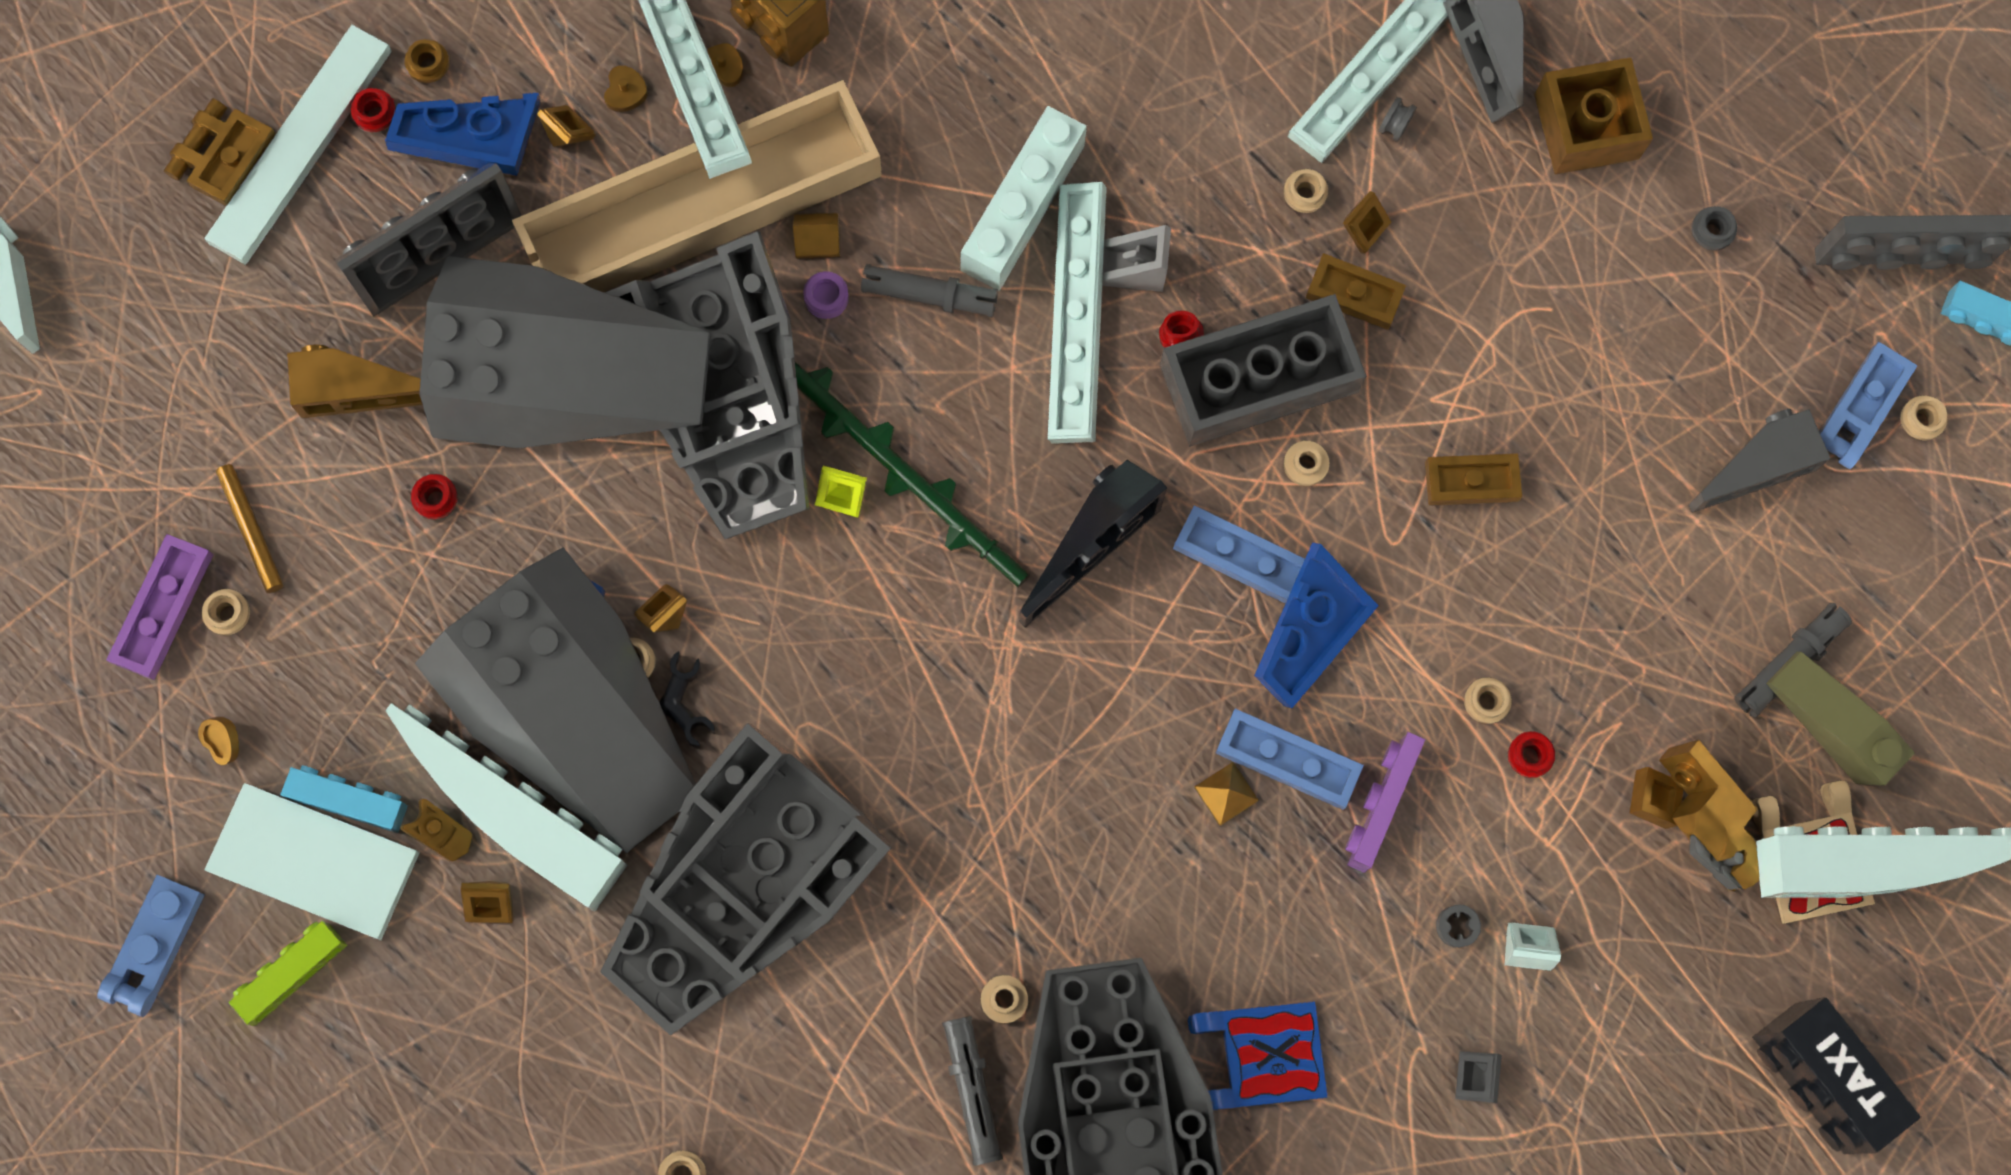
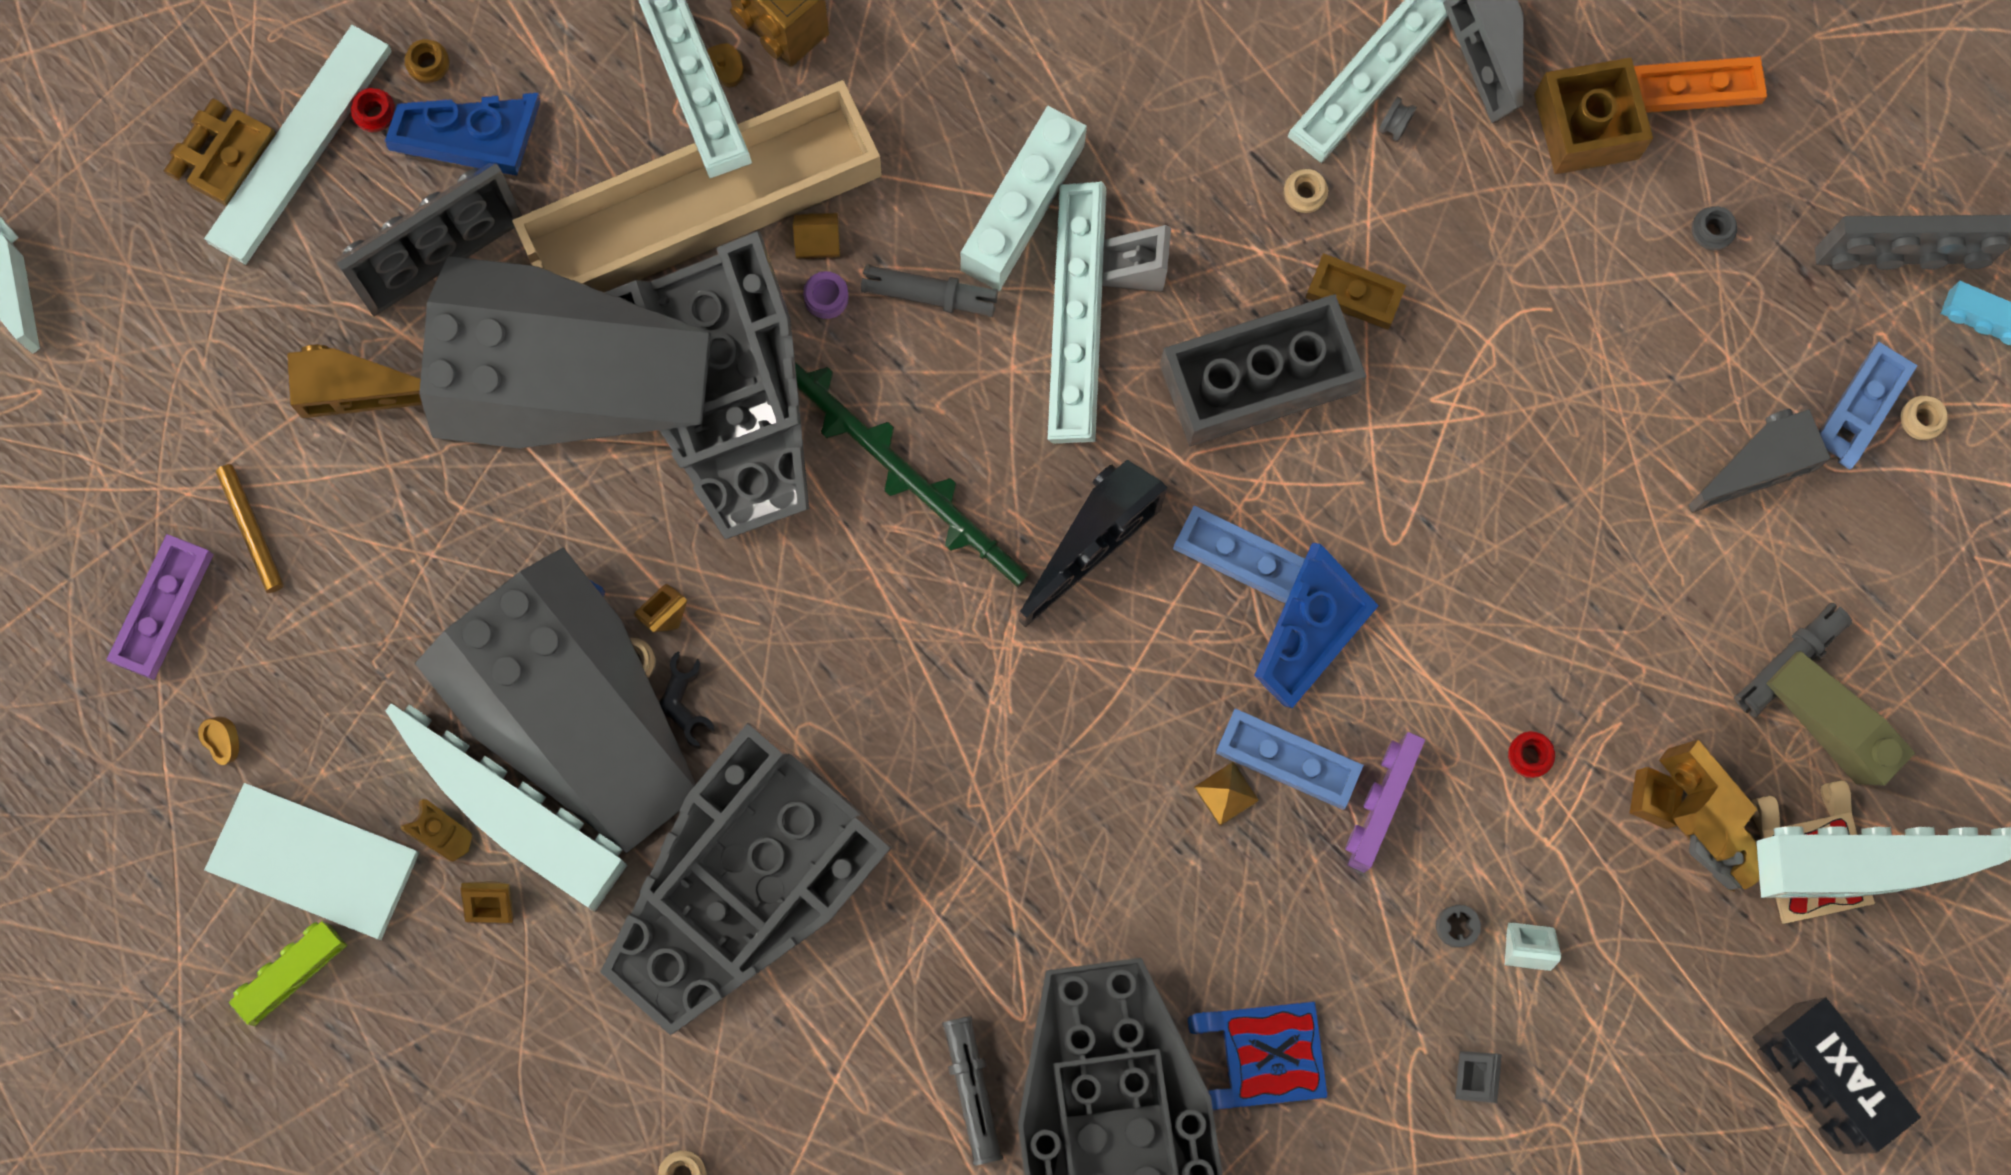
(151, 945): medium blue plate -> none
(216, 602): tan plate -> none
(344, 800): medium azure piece -> none
(428, 485): red plate -> none
(564, 125): pearl gold slope -> none
(626, 89): pearl gold piece -> none
(840, 491): neon yellow slope -> none
(999, 1014): tan plate -> none
(1179, 327): red plate -> none
(1301, 475): tan plate -> none
(1367, 222): pearl gold slope -> none
(1473, 479): pearl gold plate -> none
(1497, 691): tan plate -> none
(1702, 84): none -> orange plate

